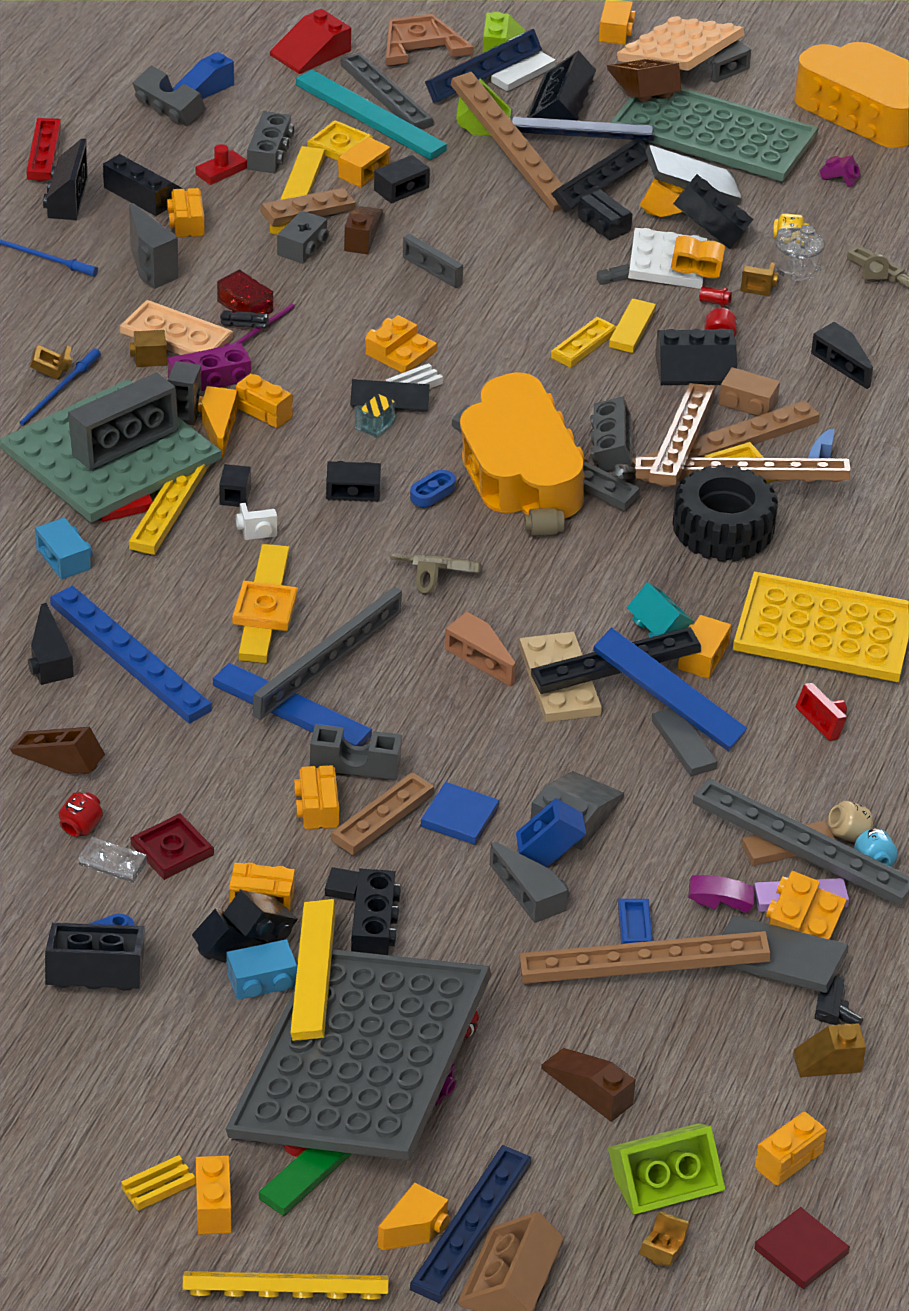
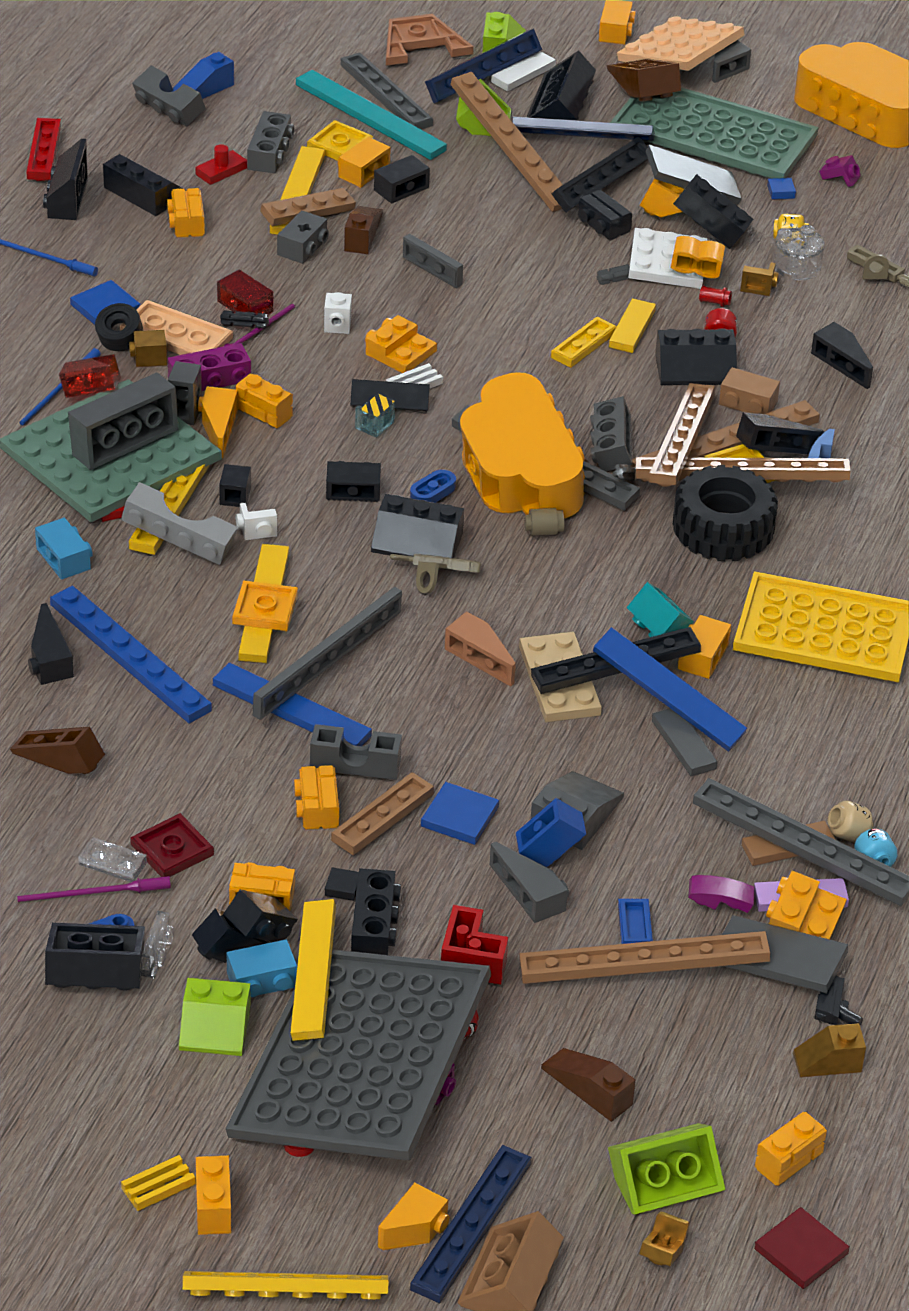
(50, 362): pearl gold bracket -> none
(80, 814): red head -> none
(90, 376): none -> clear red brick
(97, 298): none -> blue tile
(114, 315): none -> black tyre
(138, 885): none -> magenta piece
(153, 249): dark grey slope -> none
(154, 950): none -> clear plate
(205, 538): none -> light grey arch
(215, 1016): none -> lime slope
(300, 1178): green tile -> none
(313, 42): red slope -> none
(337, 313): none -> white brick
(417, 527): none -> slope
(468, 944): none -> red brick
(776, 434): none -> black slope
(781, 188): none -> blue tile
(822, 712): red tile -> none

